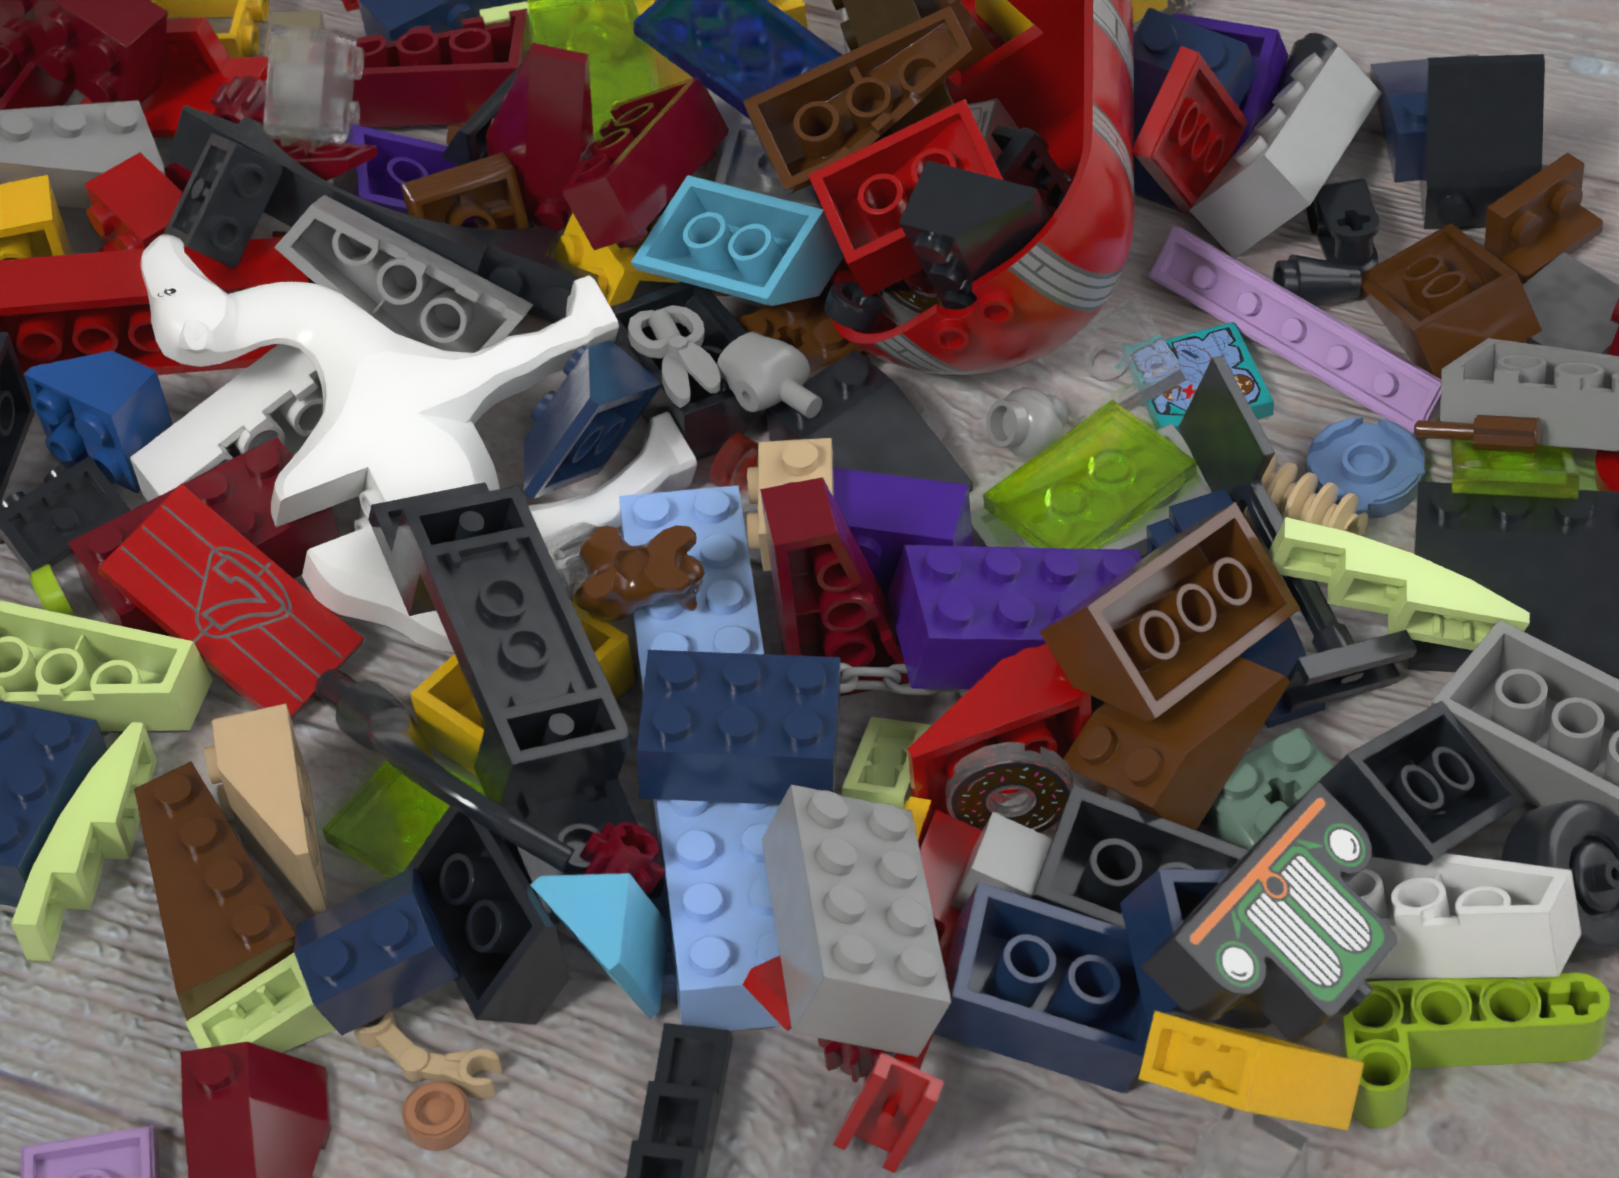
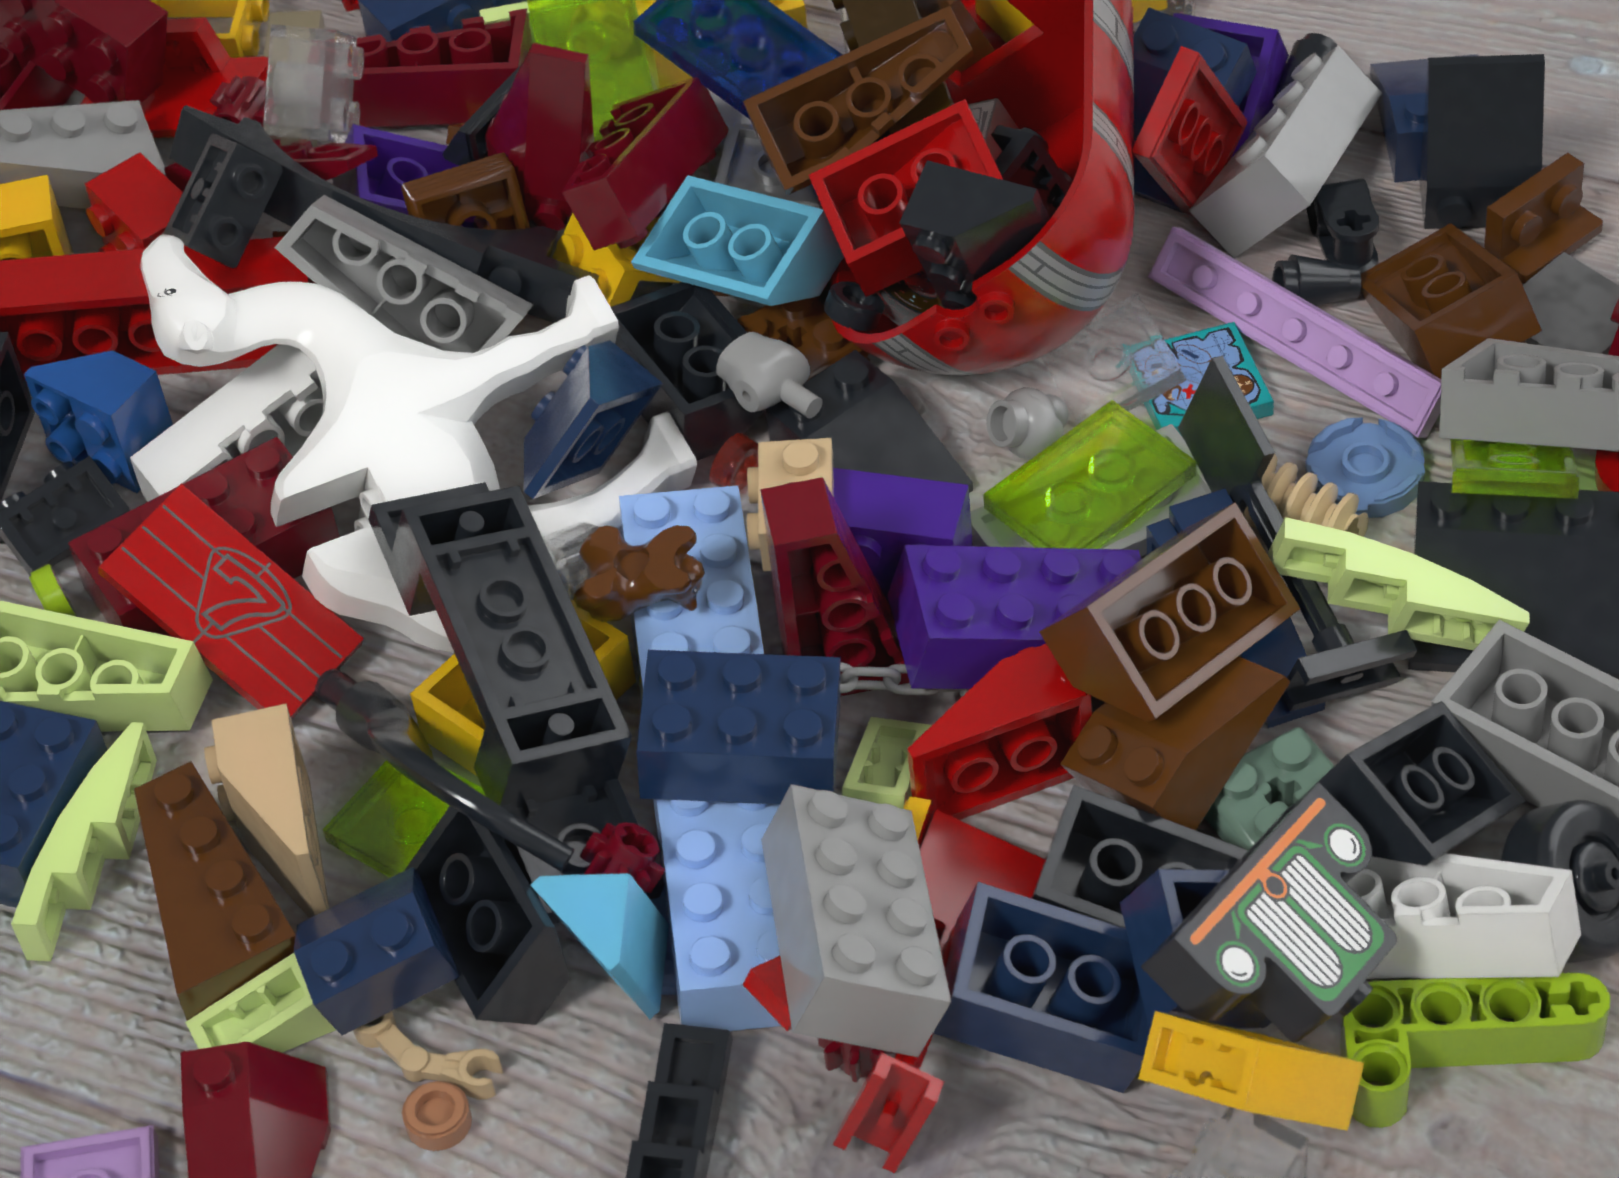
(679, 353): light grey piece -> none
(980, 776): tile -> none
(1004, 858): light grey brick -> none
(1487, 432): reddish brown axle -> none

